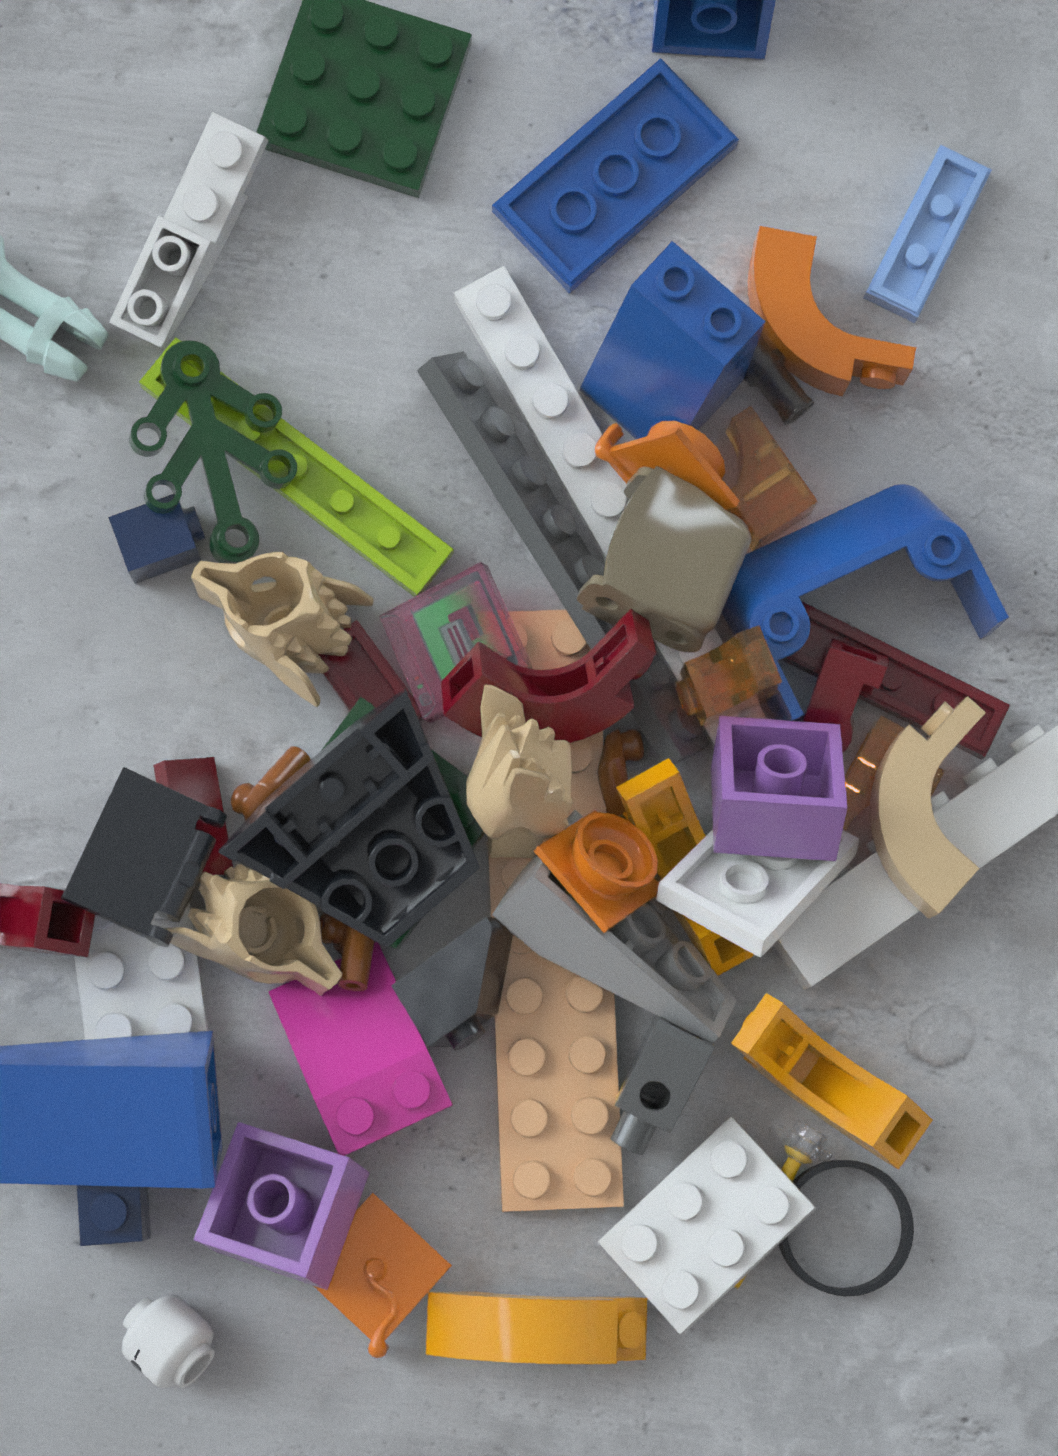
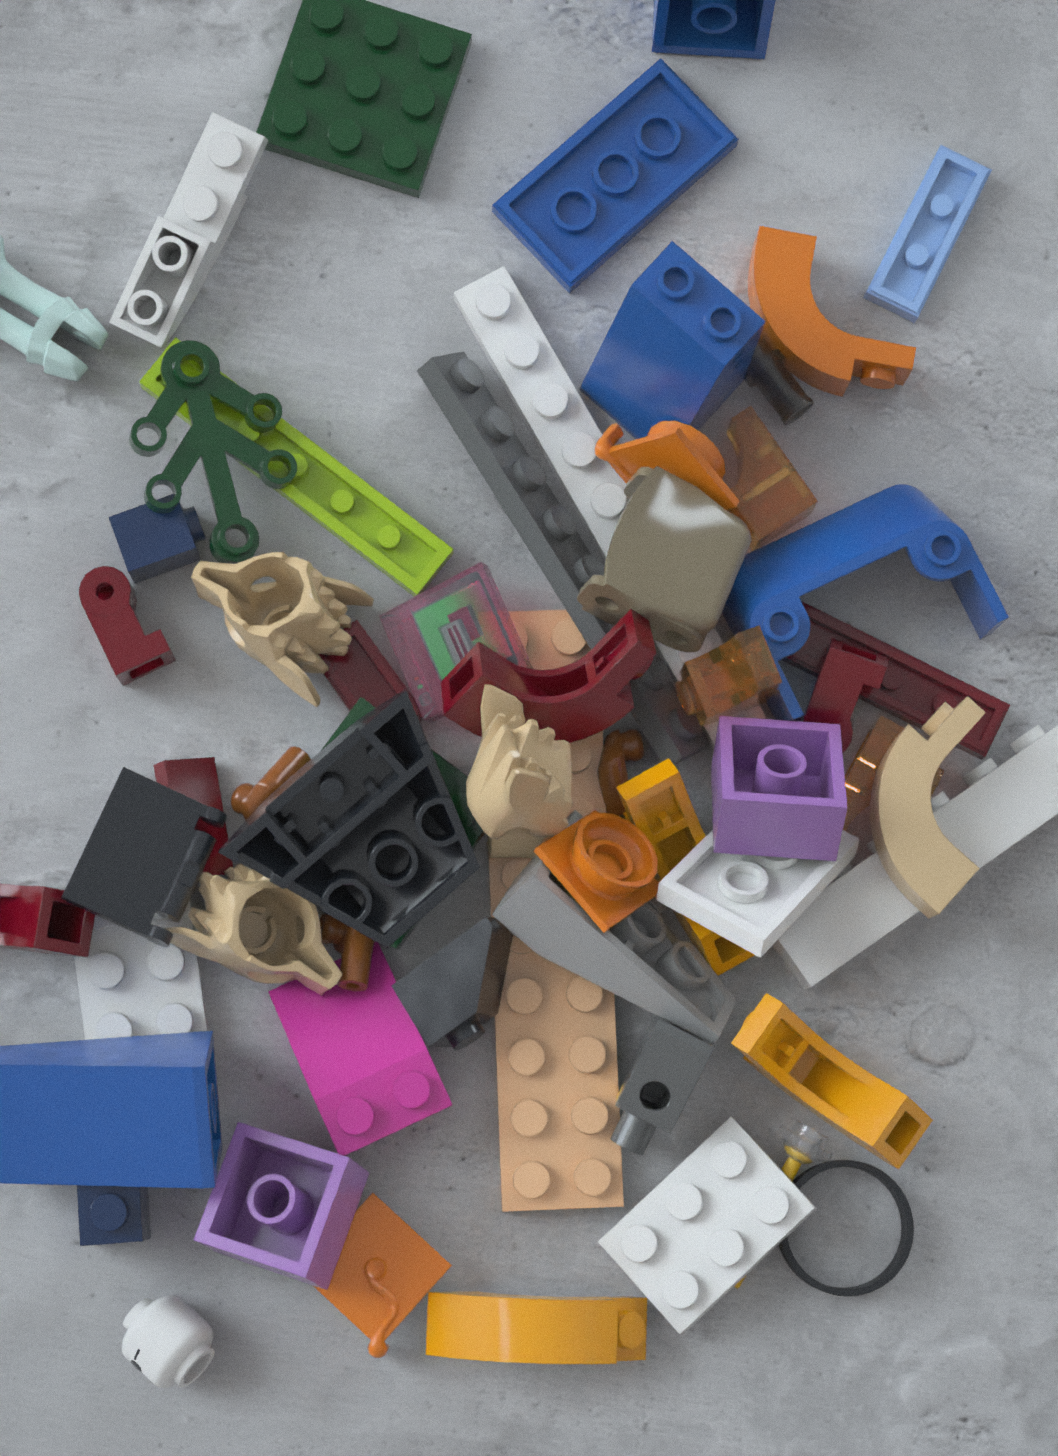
(111, 611): none -> dark red leg

